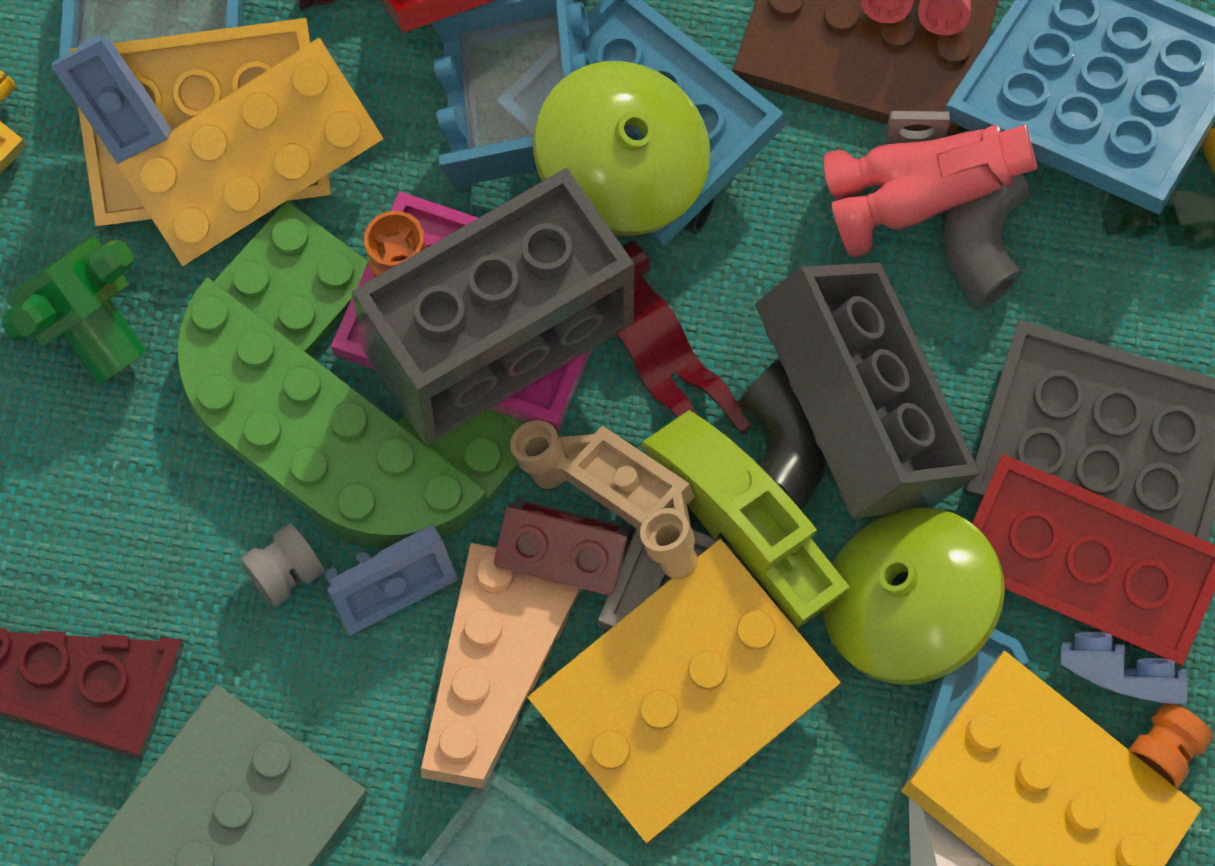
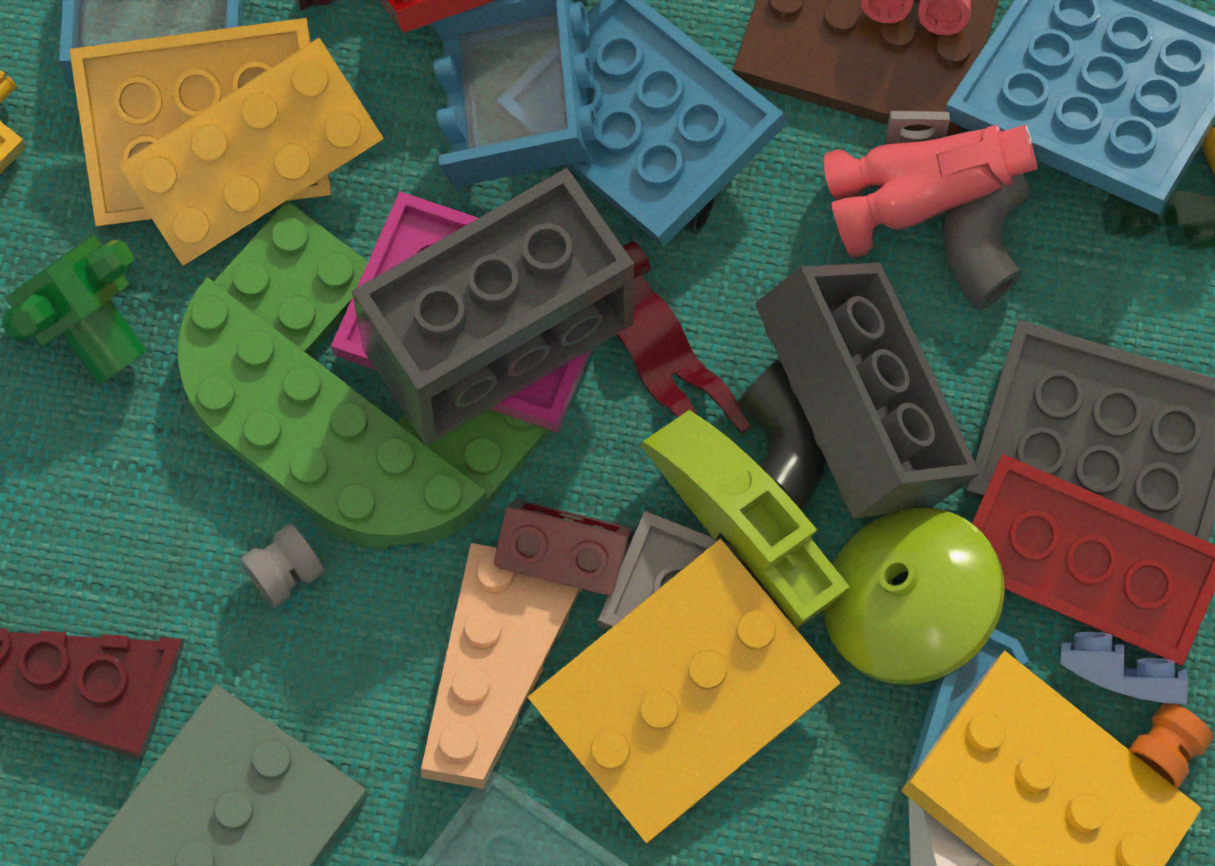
(111, 98): medium blue plate -> none
(390, 238): orange wheel -> none
(390, 579): medium blue plate -> none
(619, 480): tan plate -> none
(628, 181): lime dish -> none

